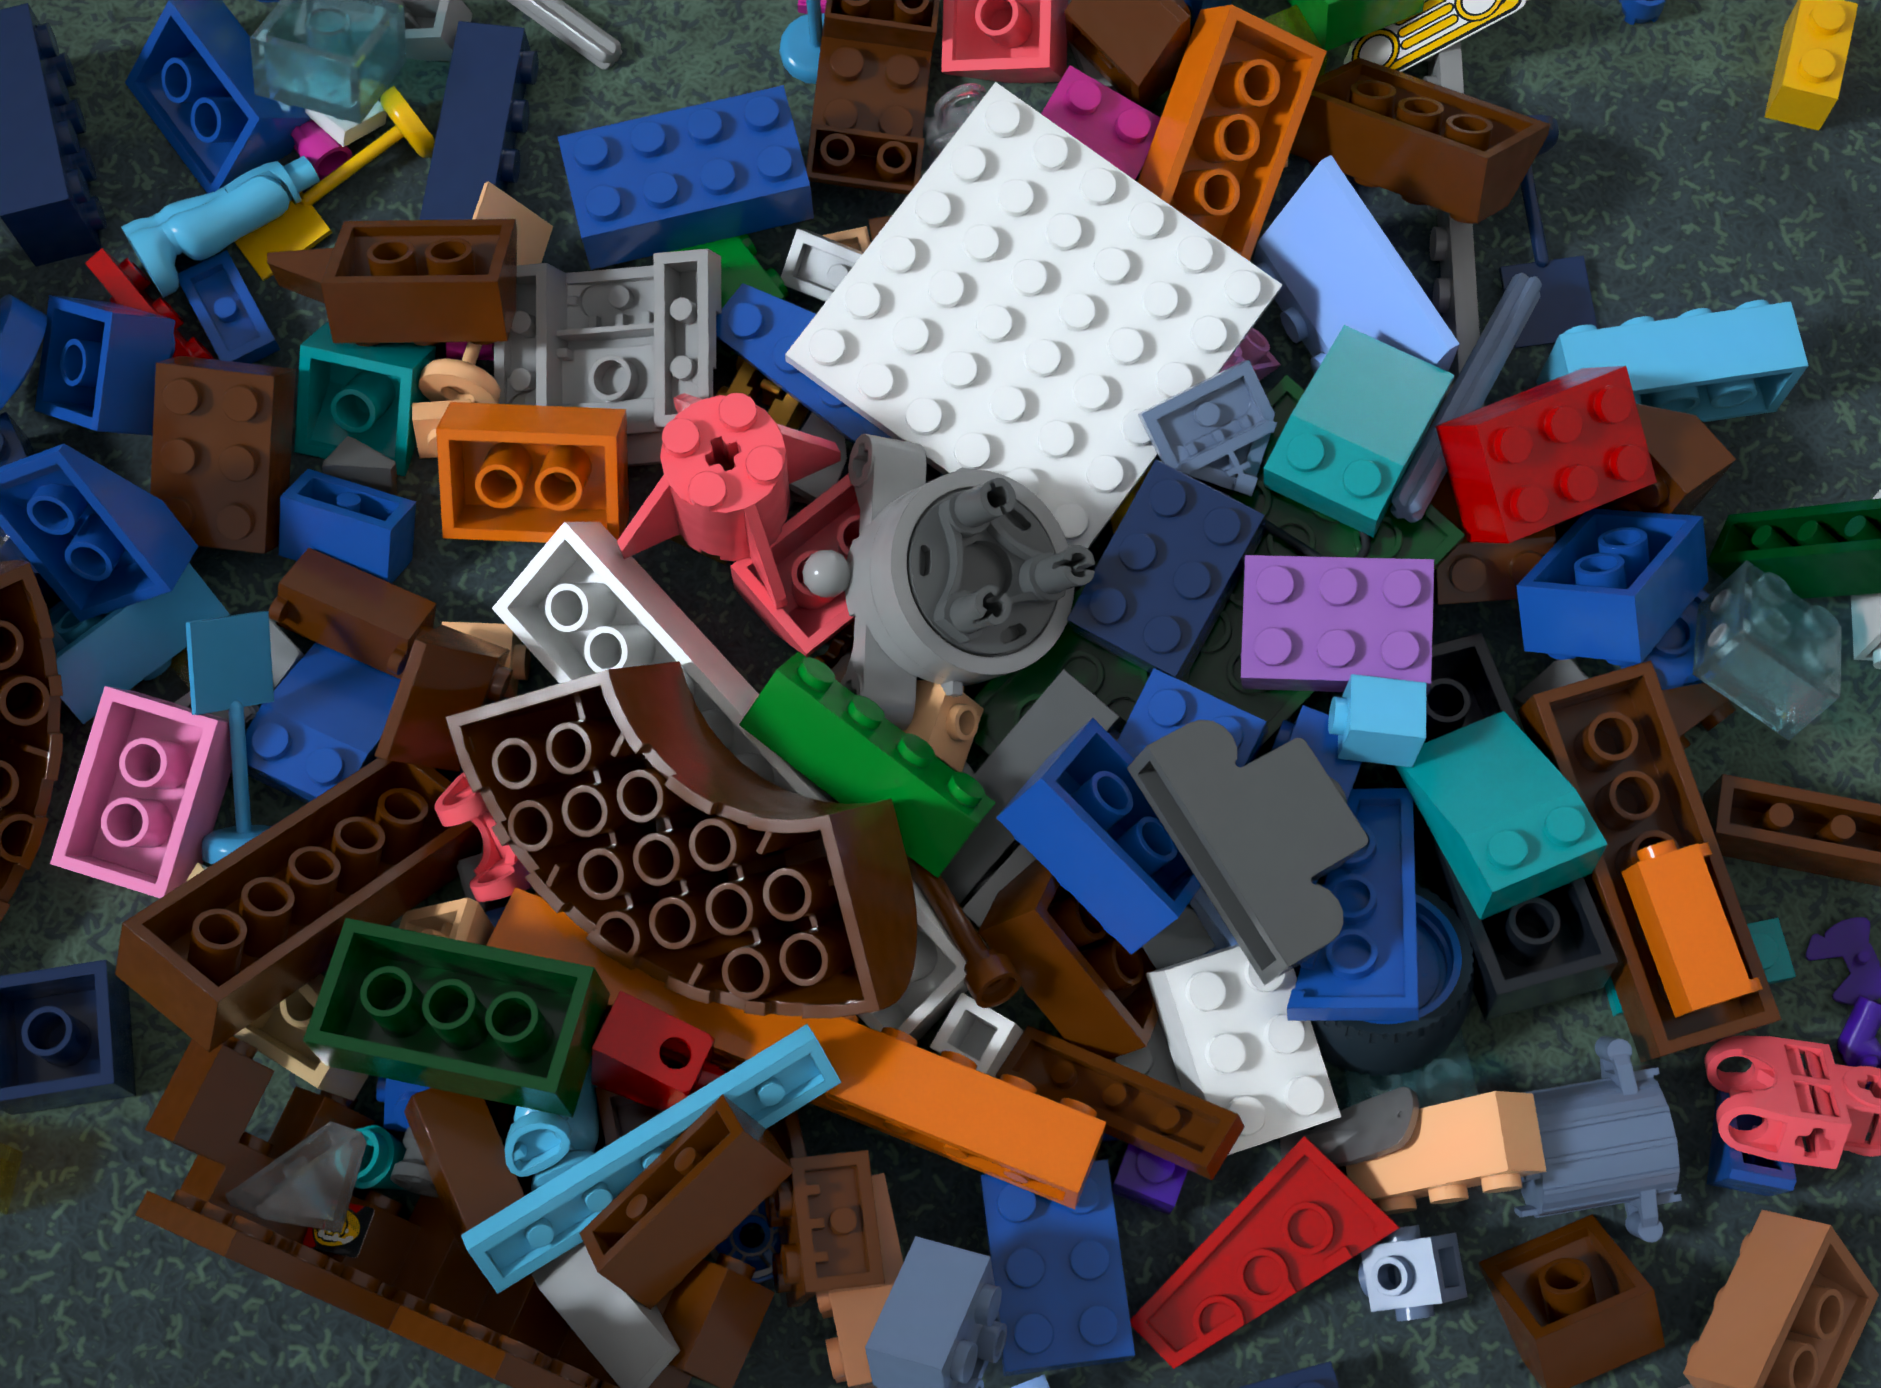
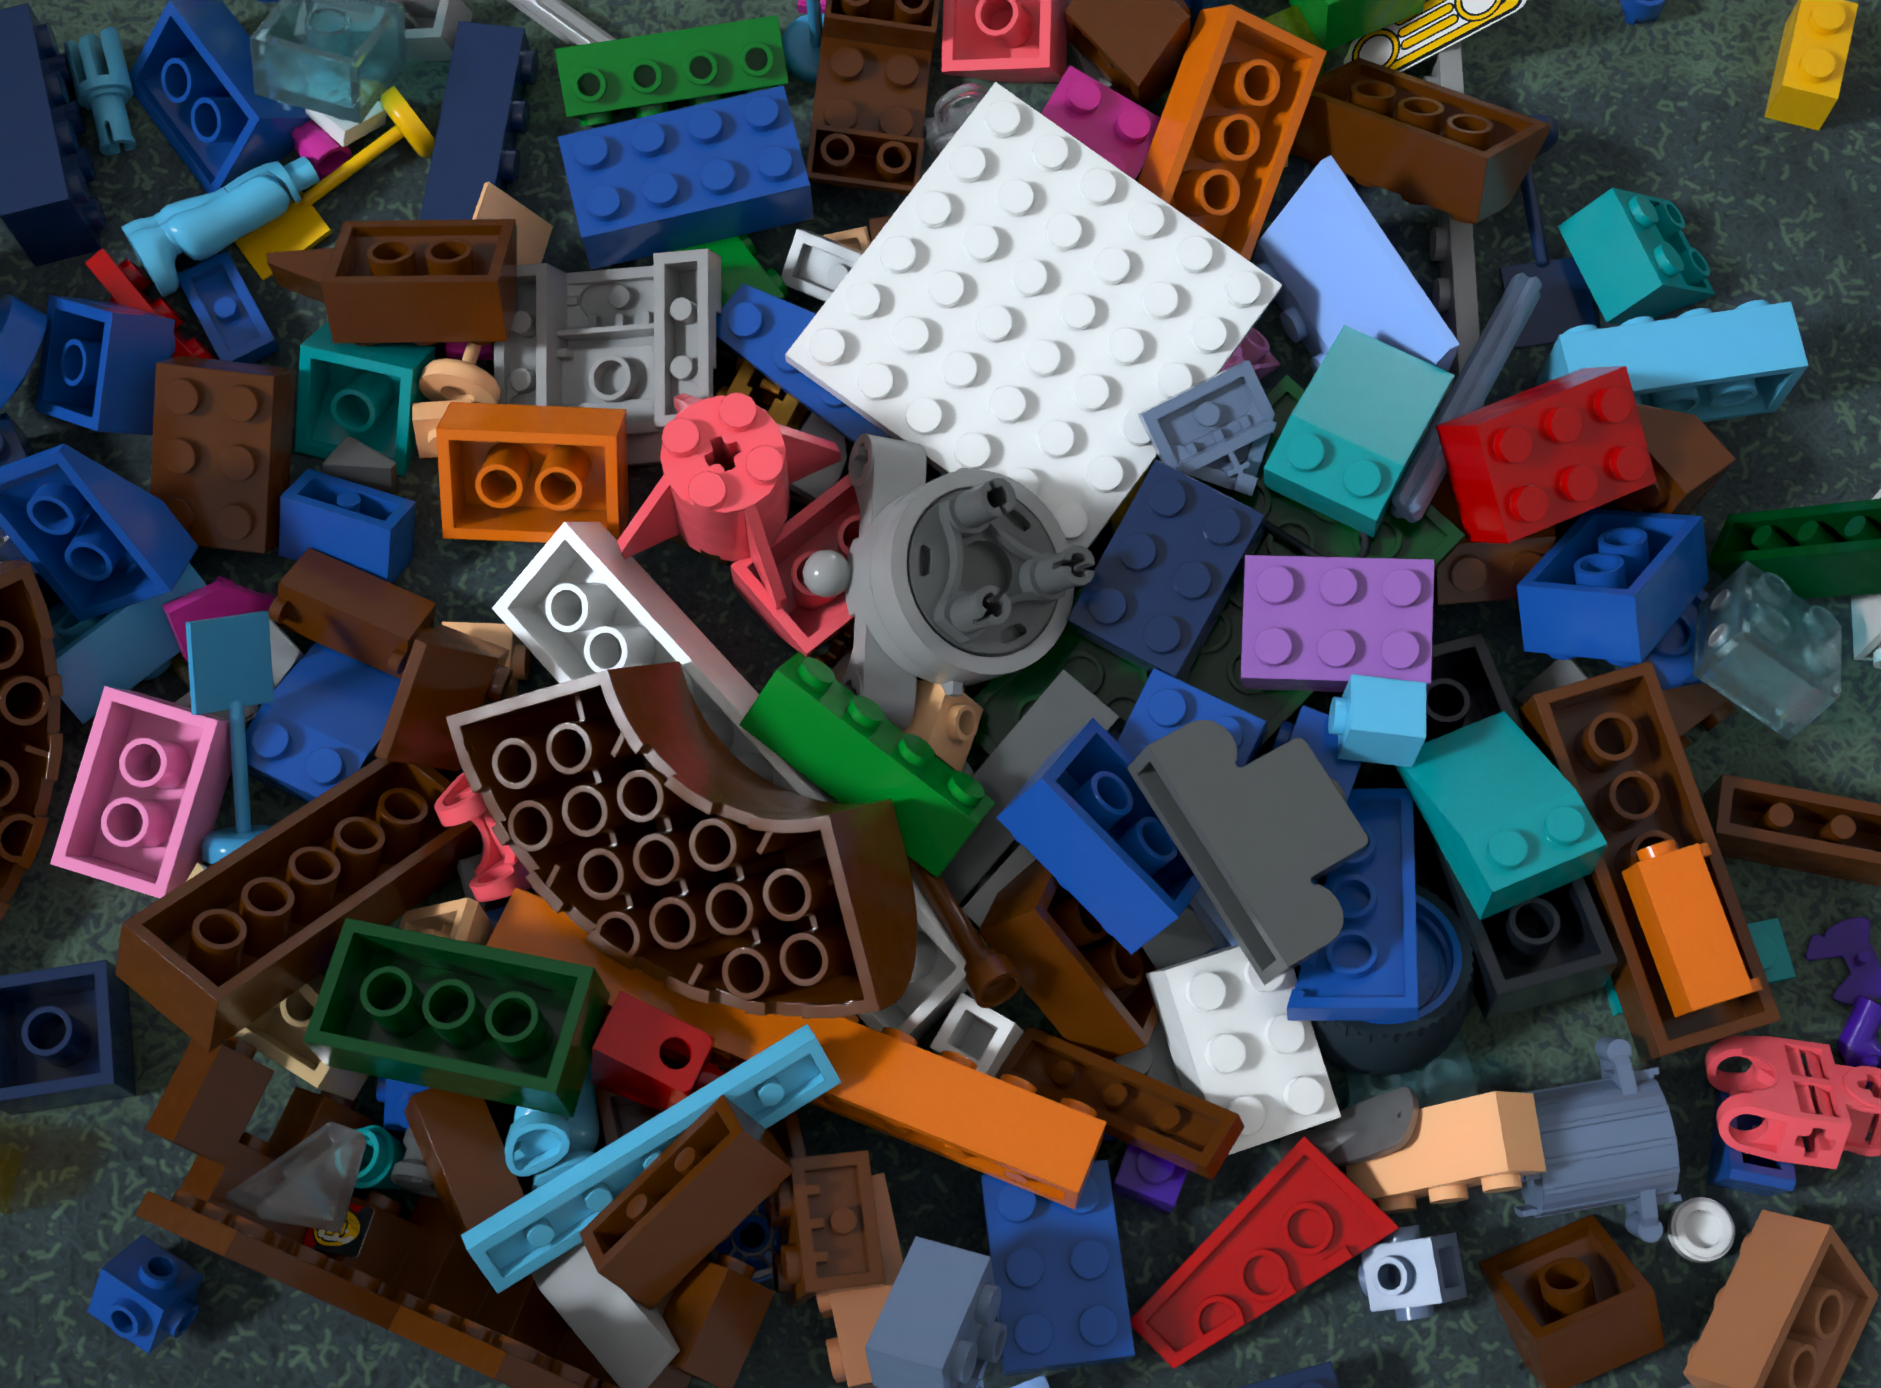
(103, 86): none -> medium azure arm
(146, 1294): none -> blue brick
(212, 601): none -> dark pink slope
(670, 67): none -> green brick
(1635, 256): none -> teal slope
(1701, 1230): none -> white tile

